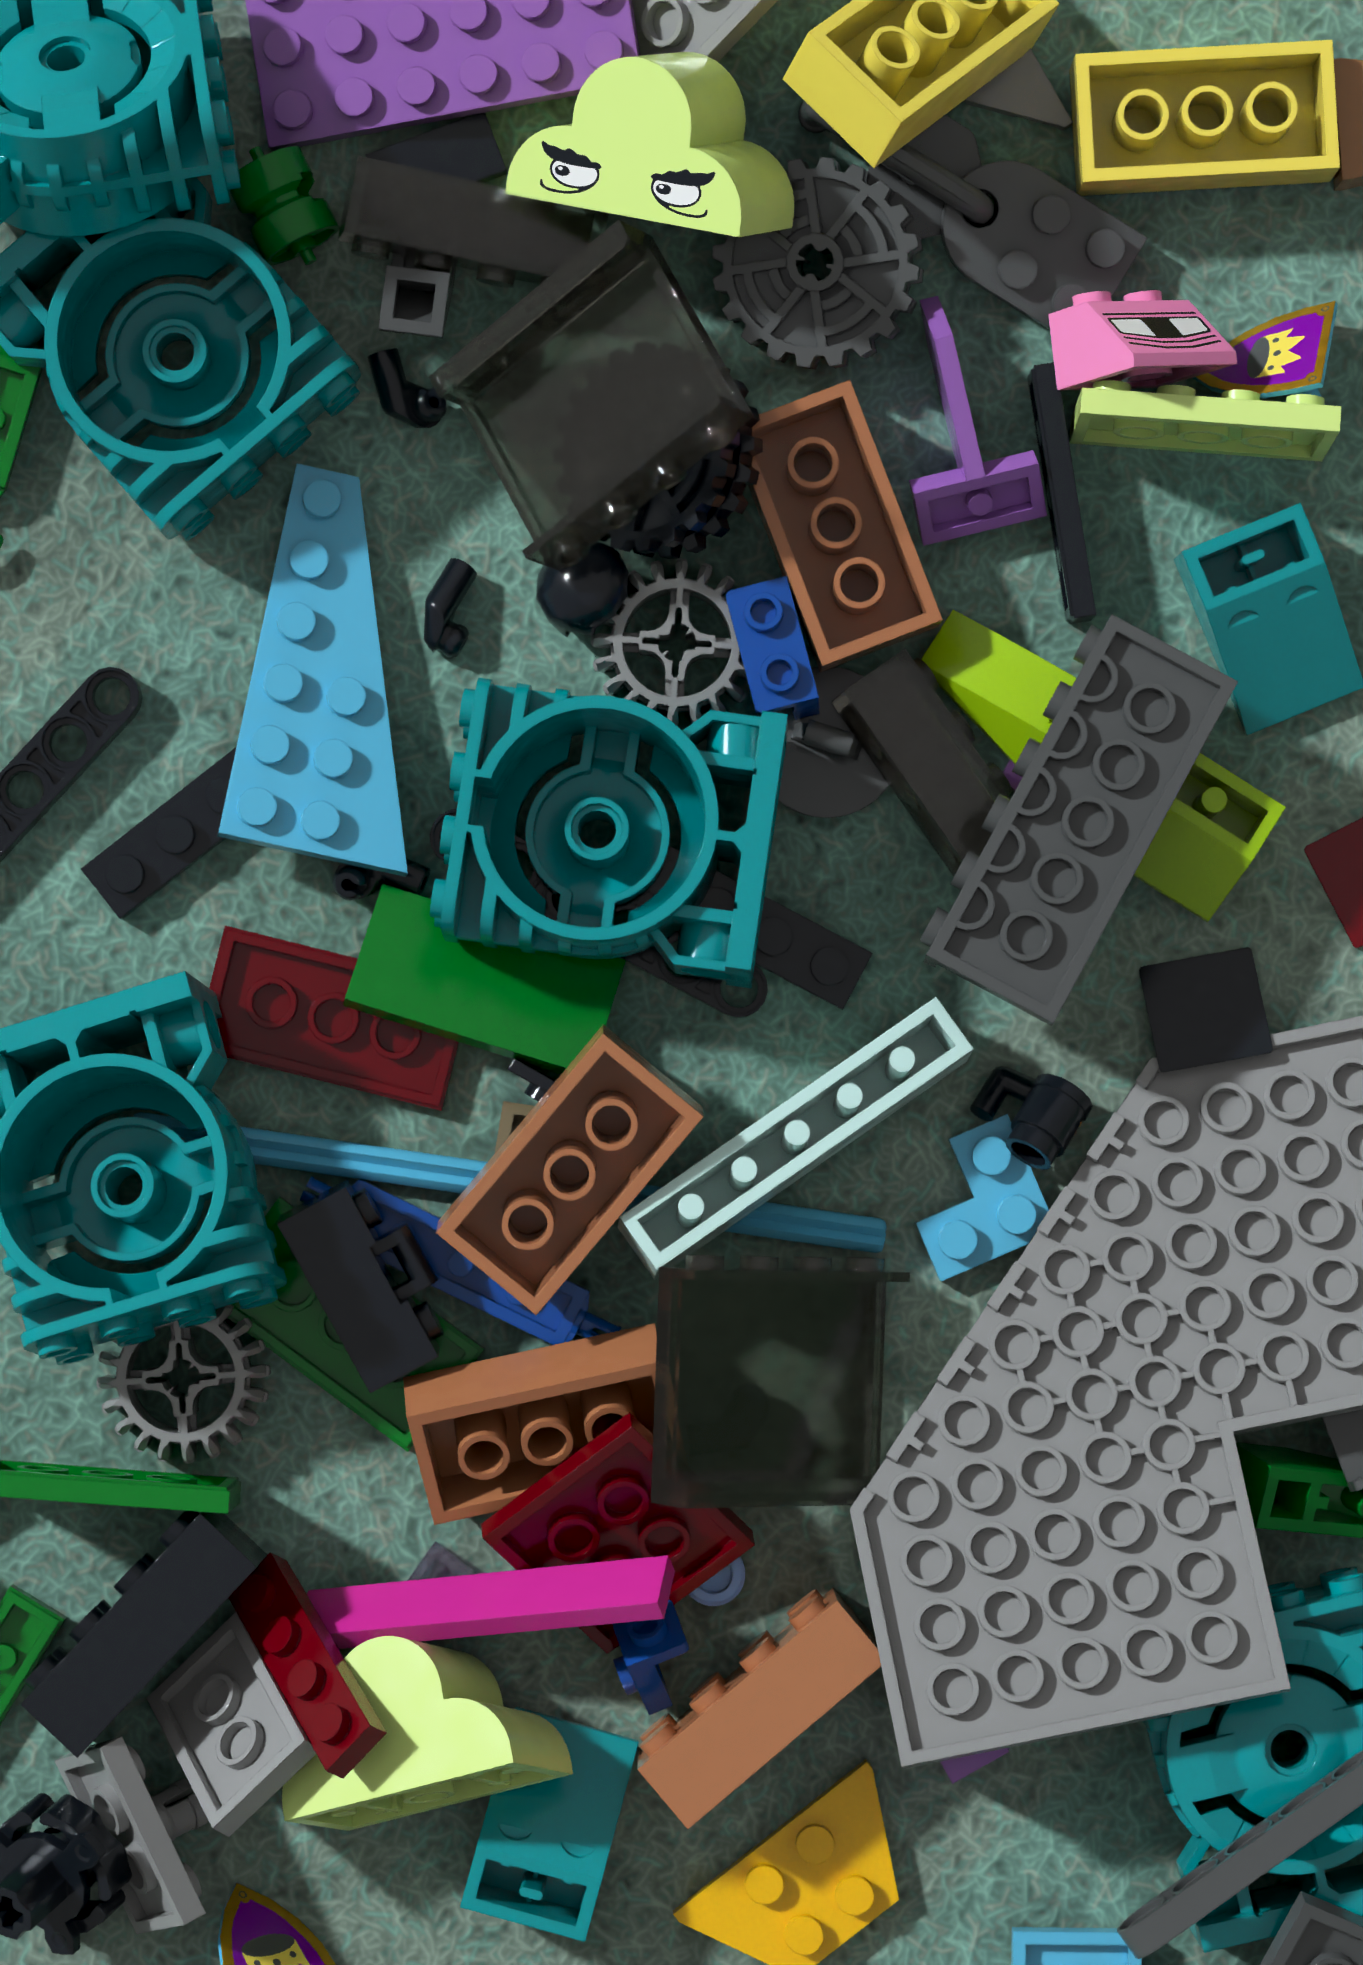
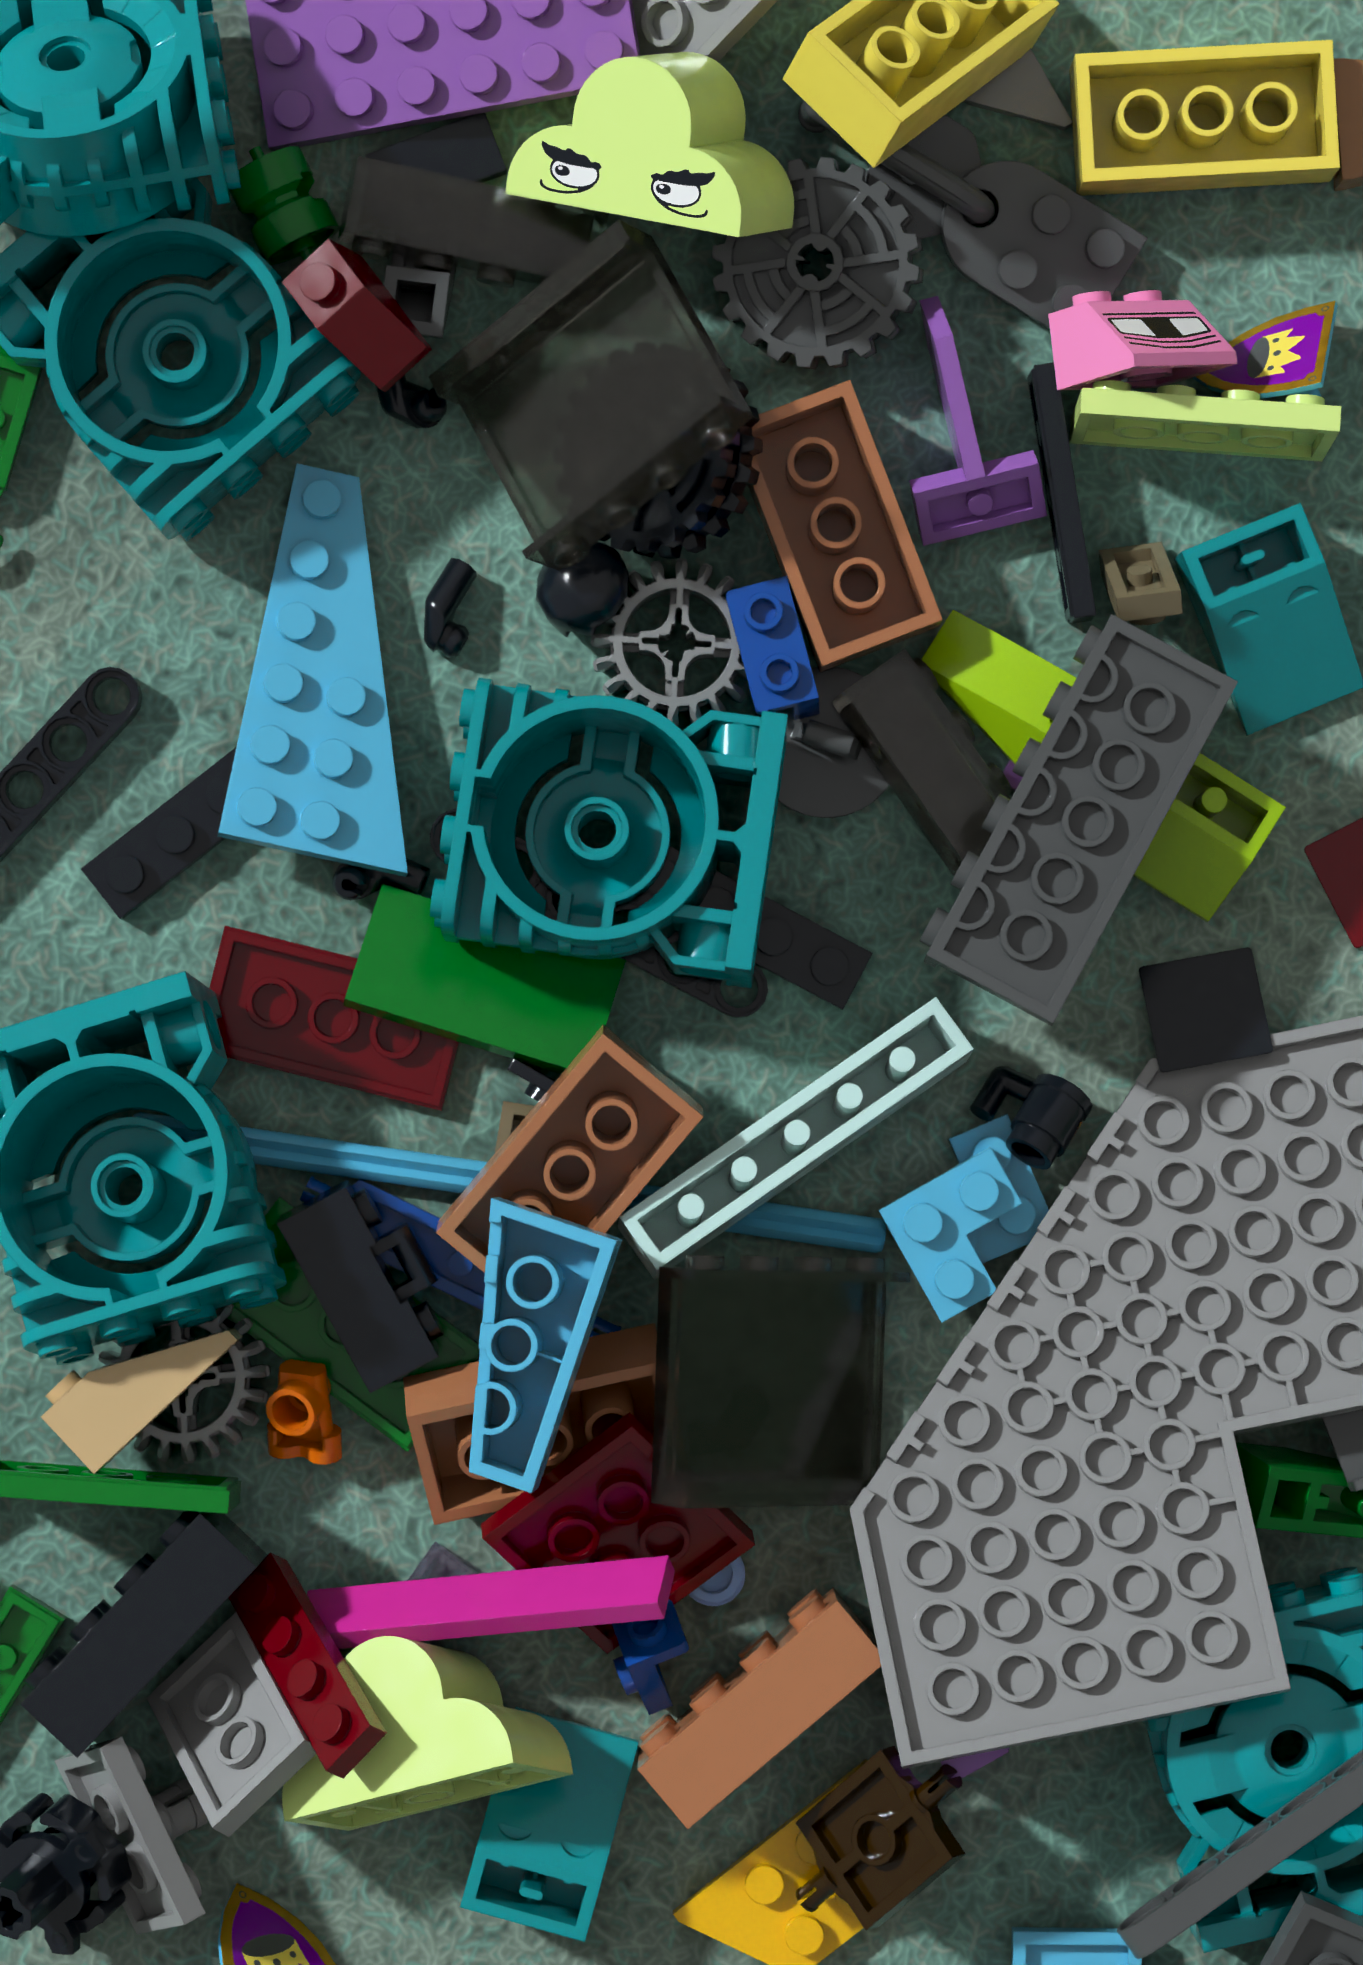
(119, 1400): none -> tan slope
(303, 1415): none -> orange plate
(357, 313): none -> dark red slope
(535, 1325): none -> medium azure wedge
(879, 1838): none -> dark brown plate
(934, 1227): none -> medium azure plate
(1140, 583): none -> dark tan plate

